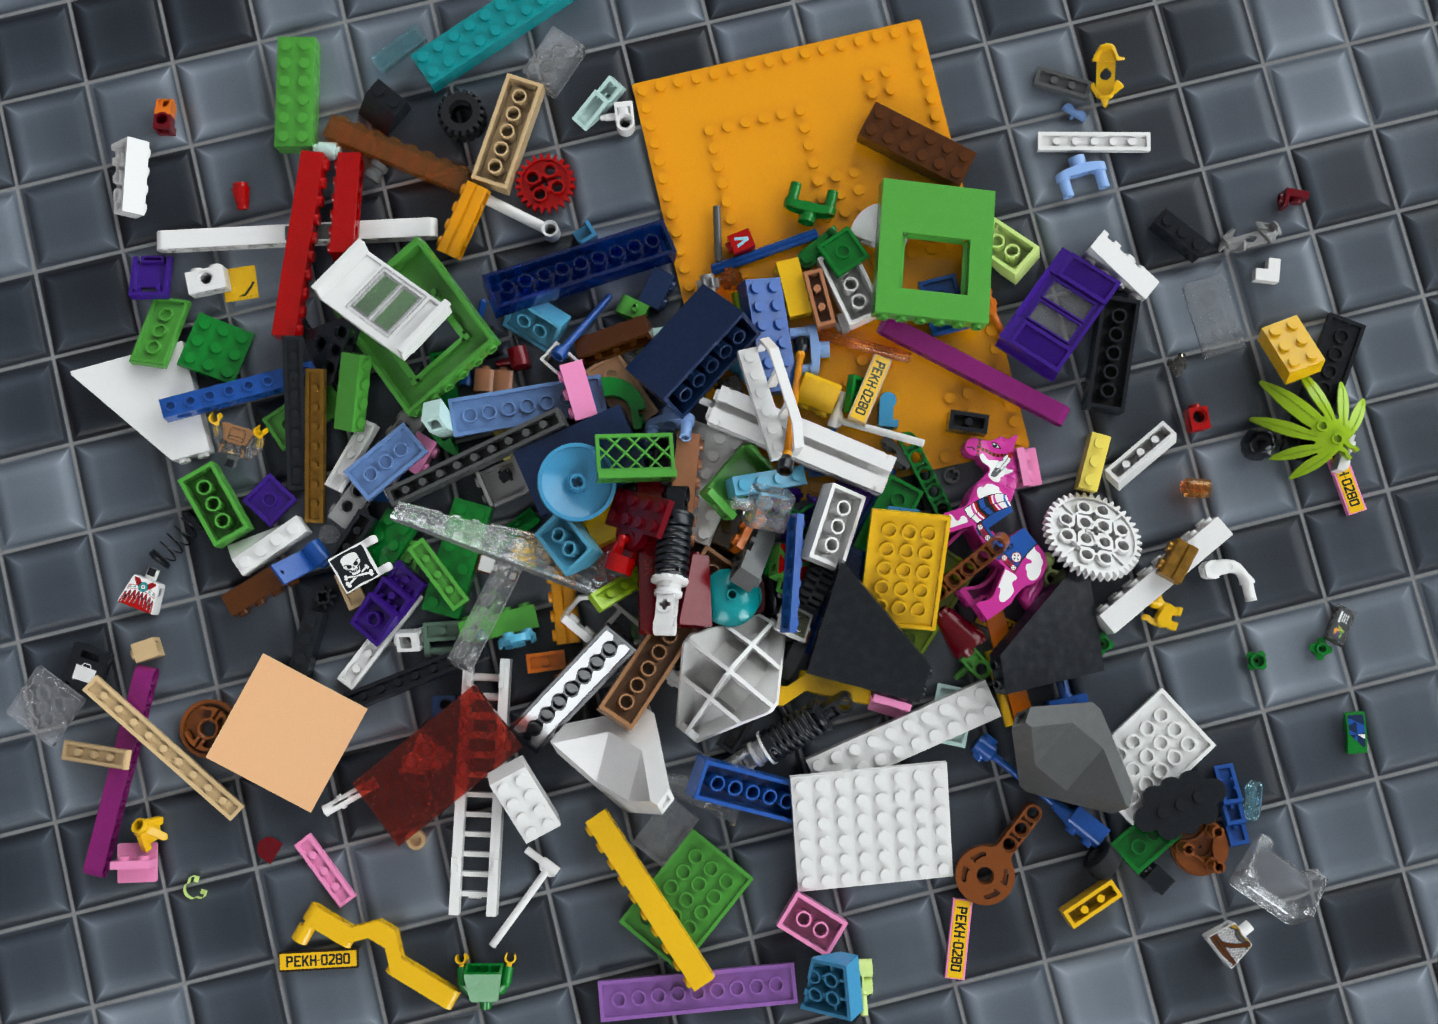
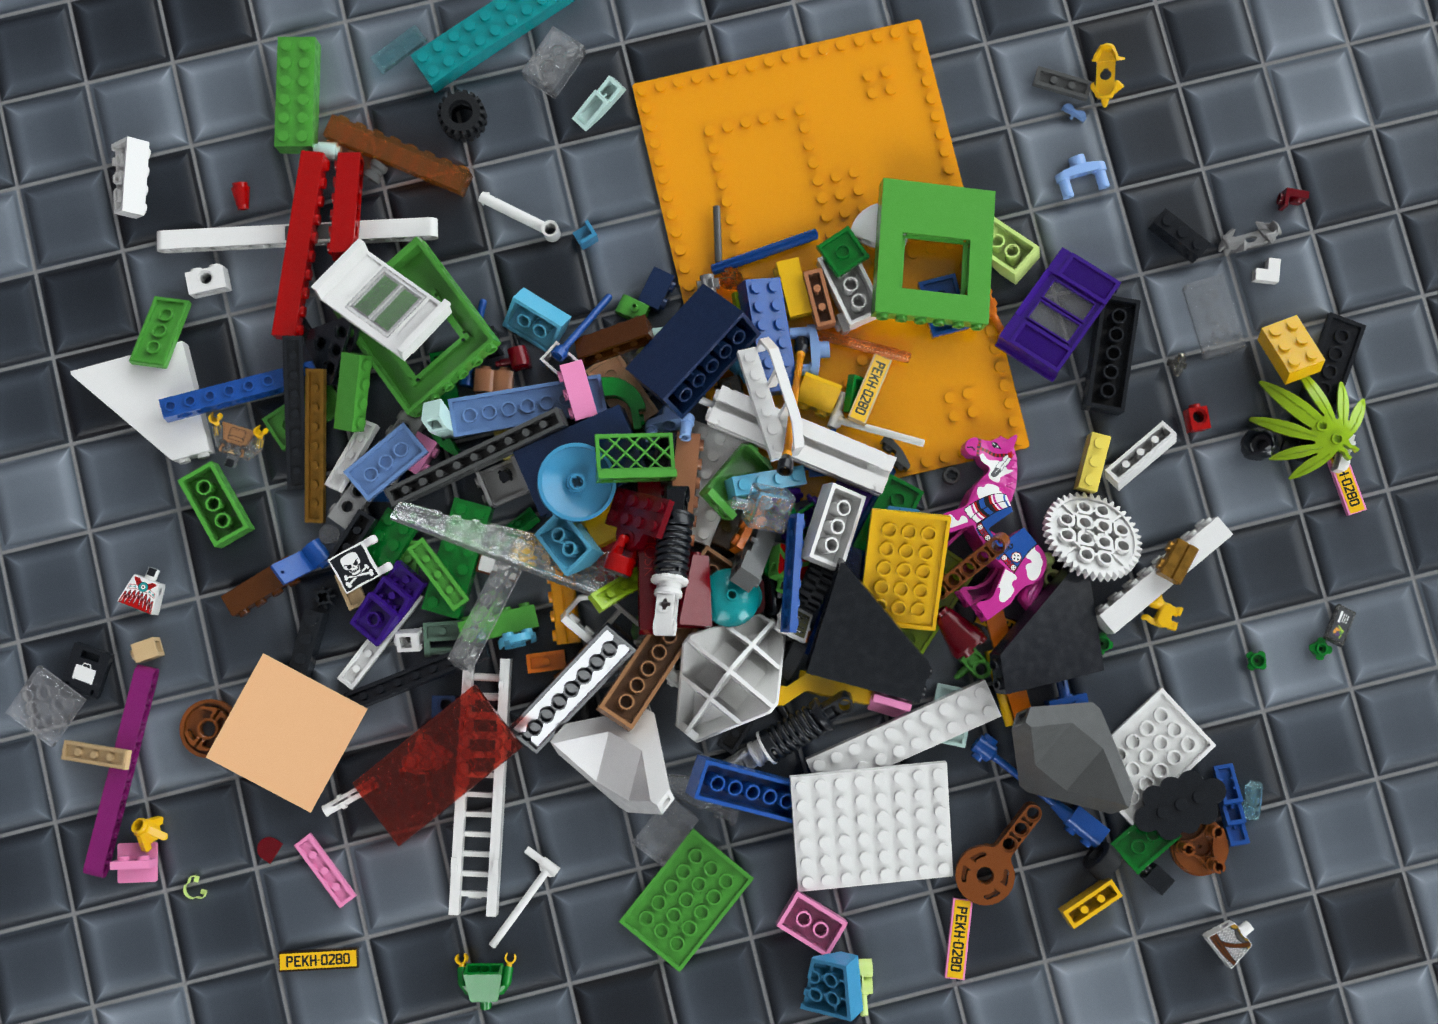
(152, 273): dark purple container -> none
(163, 562): black piece -> none
(163, 747): tan plate -> none
(165, 117): leg -> none
(215, 349): green plate -> none
(243, 284): yellow sticker -> none
(261, 549): white wedge -> none
(270, 500): dark purple plate -> none
(383, 108): black slope -> none
(386, 935): yellow beam -> none
(417, 841): tan tile -> none
(463, 220): light orange brick -> none
(508, 134): tan brick -> none
(524, 799): white brick -> none
(538, 168): red gear -> none
(579, 268): clear blue brick -> none
(623, 113): white piece -> none
(650, 900): yellow brick -> none
(669, 995): medium lavender plate -> none
(740, 242): red brick -> none
(809, 254): green plate -> none
(810, 211): green connector -> none
(885, 411): dark azure leg -> none
(915, 146): reddish brown brick -> none
(931, 480): green beam -> none
(967, 423): black brick -> none
(974, 371): magenta beam -> none
(1028, 468): bright pink bracket -> none
(1094, 142): white plate -> none
(1110, 259): white wedge -> none
(1196, 488): clear orange brick -> none
(1214, 568): white piece -> none
(1277, 883): clear windscreen -> none
(1356, 732): slope -> none

